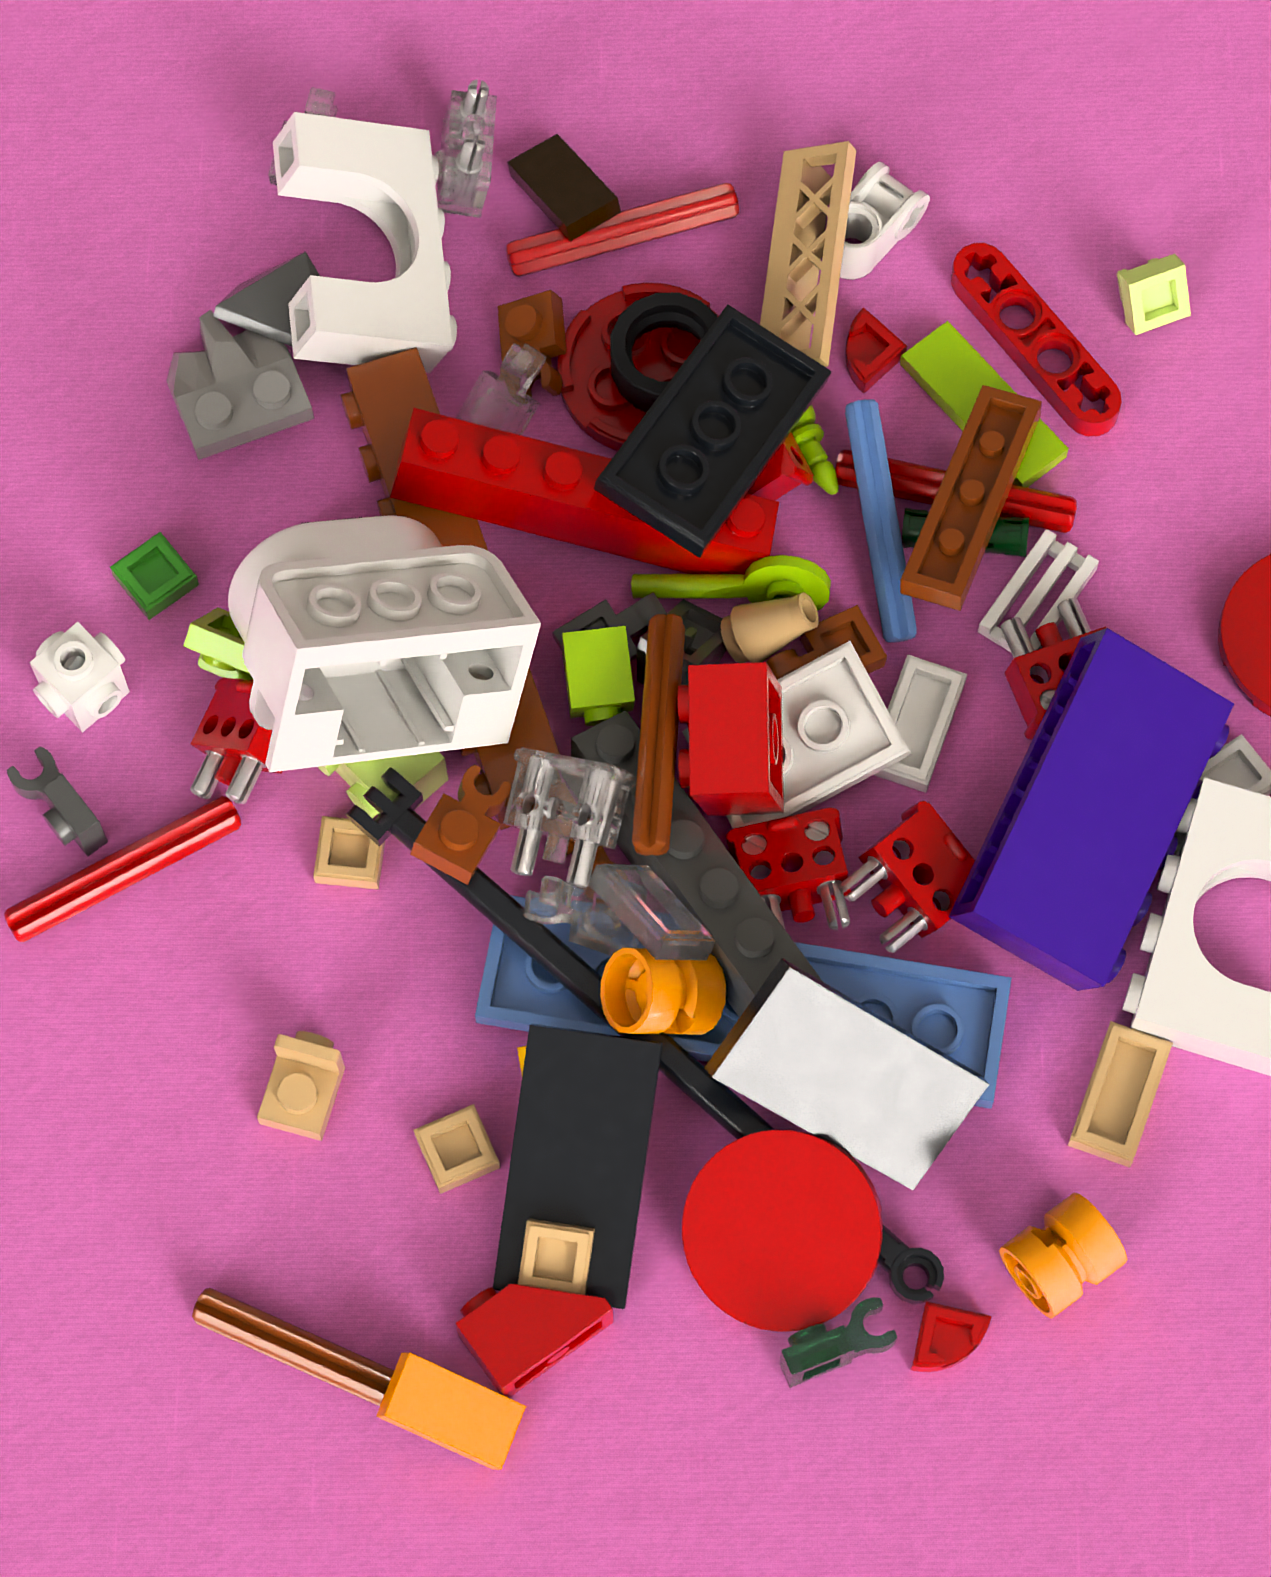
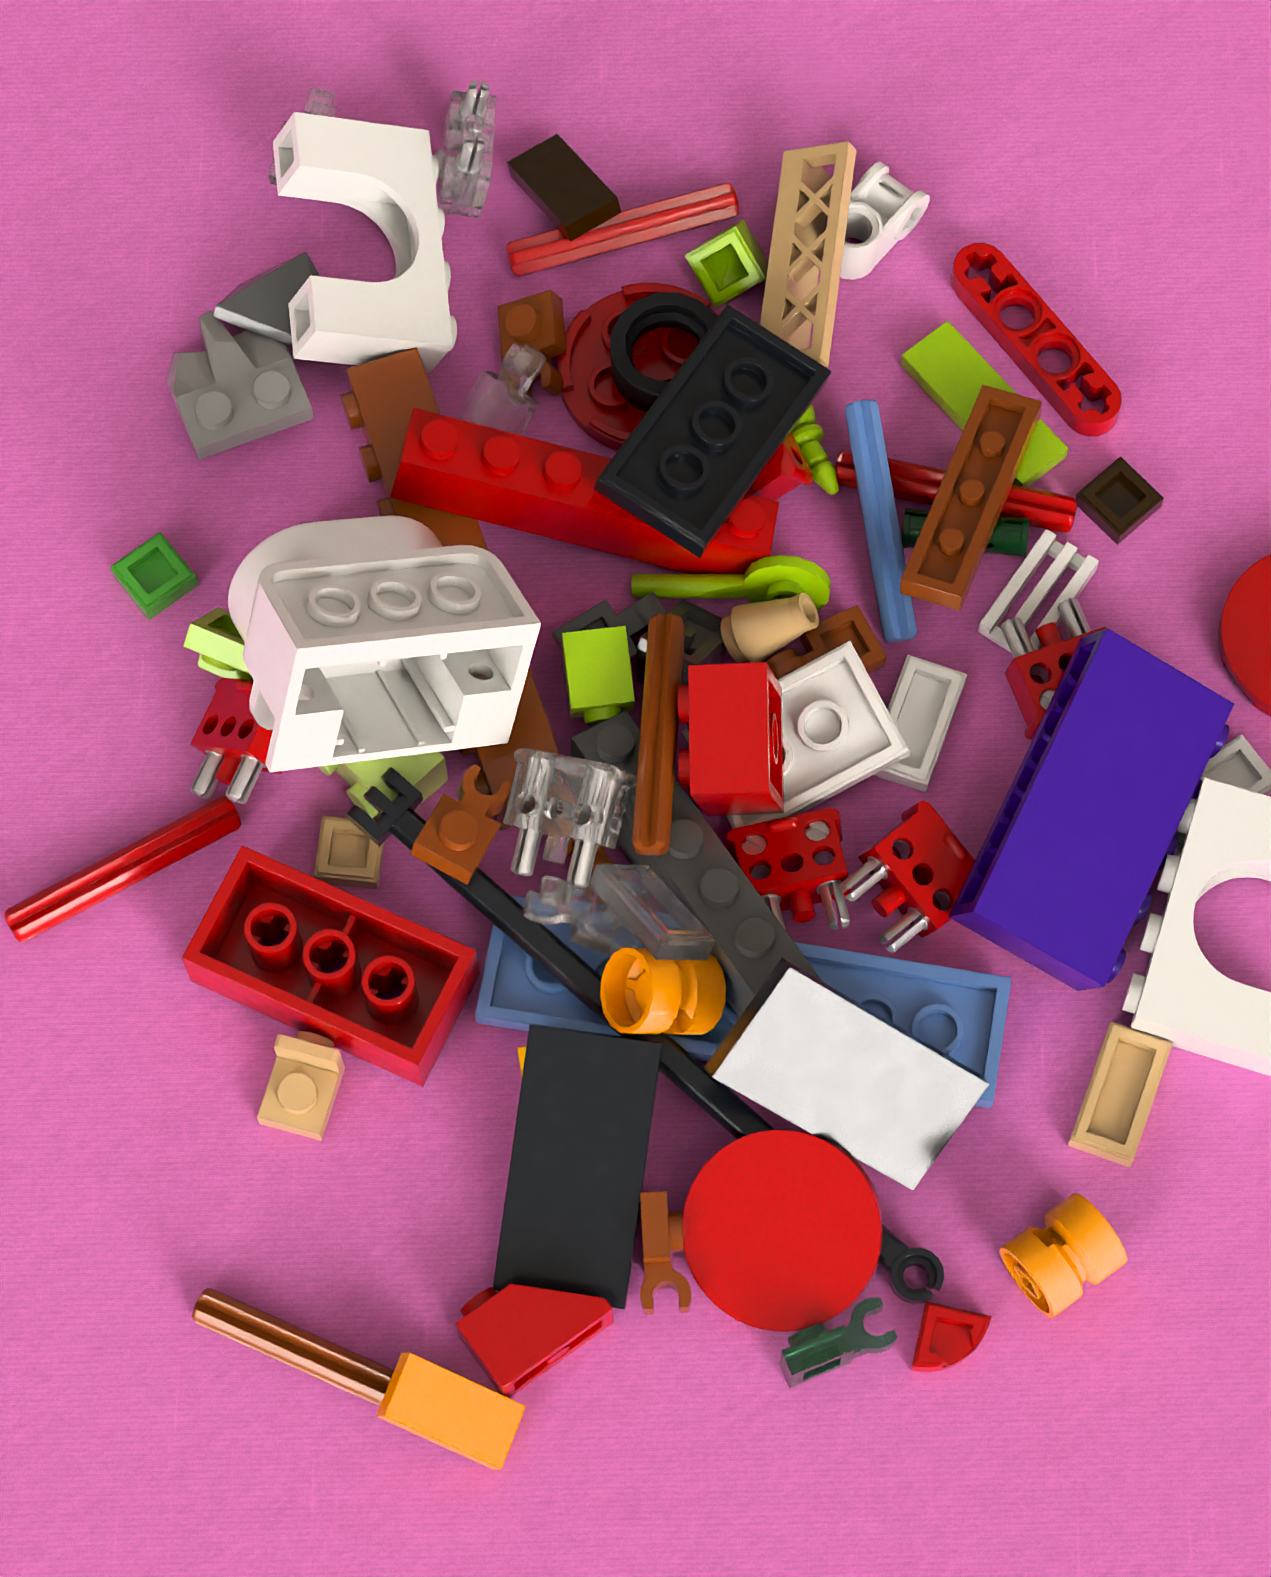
(68, 813): dark grey plate -> none
(79, 675): white brick -> none
(321, 926): none -> red brick
(457, 1149): tan tile -> none
(556, 1256): tan tile -> none
(660, 1236): none -> dark orange plate
(728, 263): none -> lime slope
(871, 350): red tile -> none
(1118, 500): none -> dark brown tile
(1154, 293): yellowish green tile -> none

